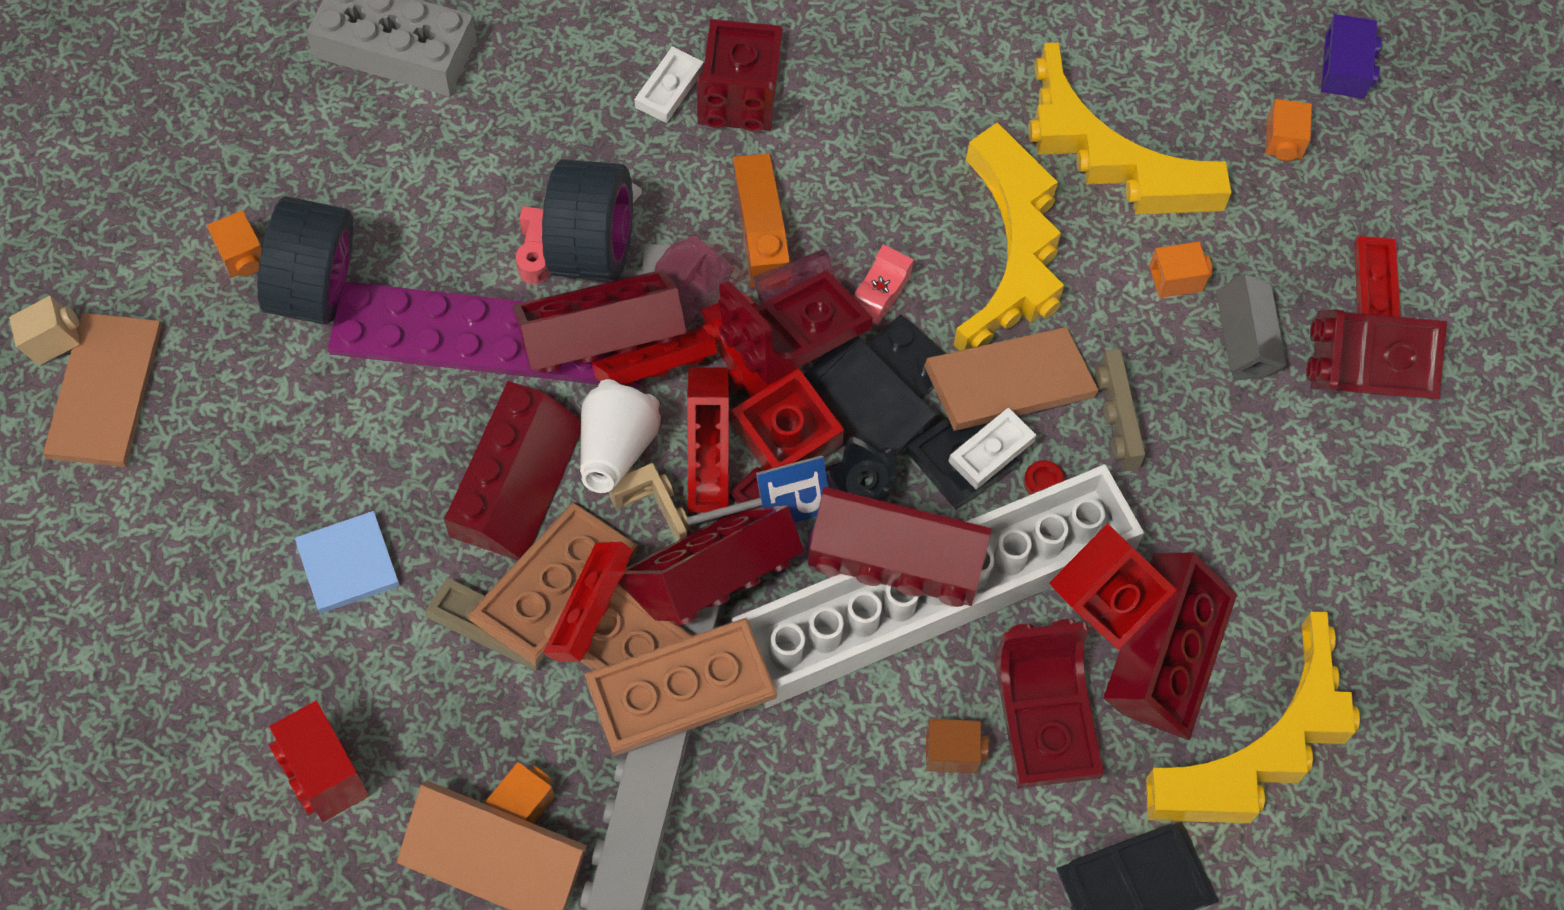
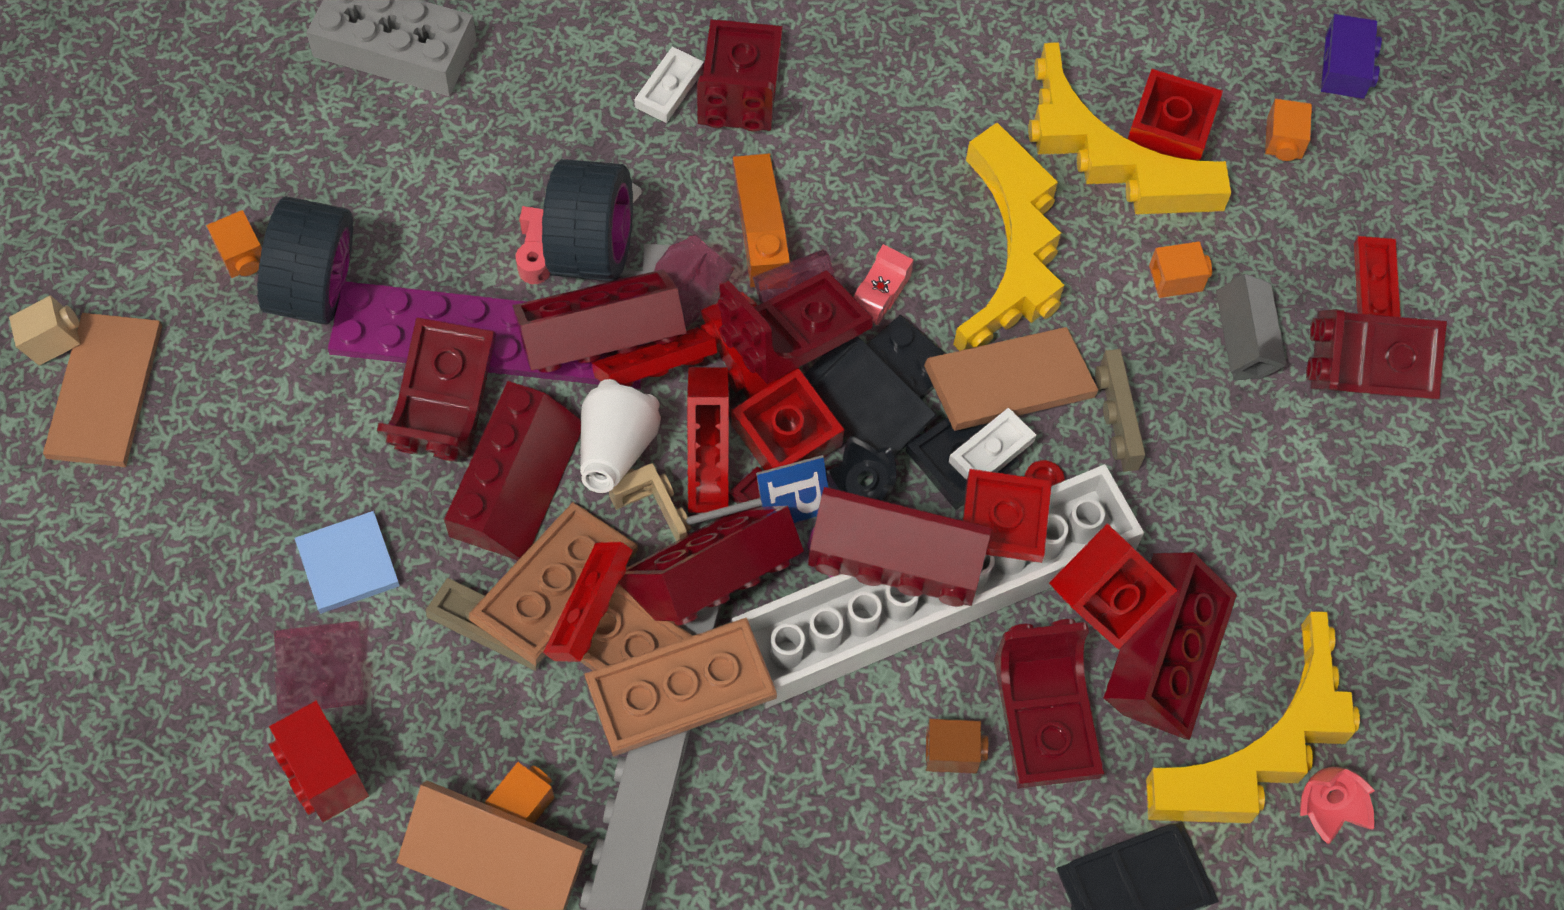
(320, 666): none -> clear pink slope
(441, 390): none -> dark red bracket
(1013, 509): none -> red plate
(1175, 116): none -> red brick
(1347, 803): none -> coral piece

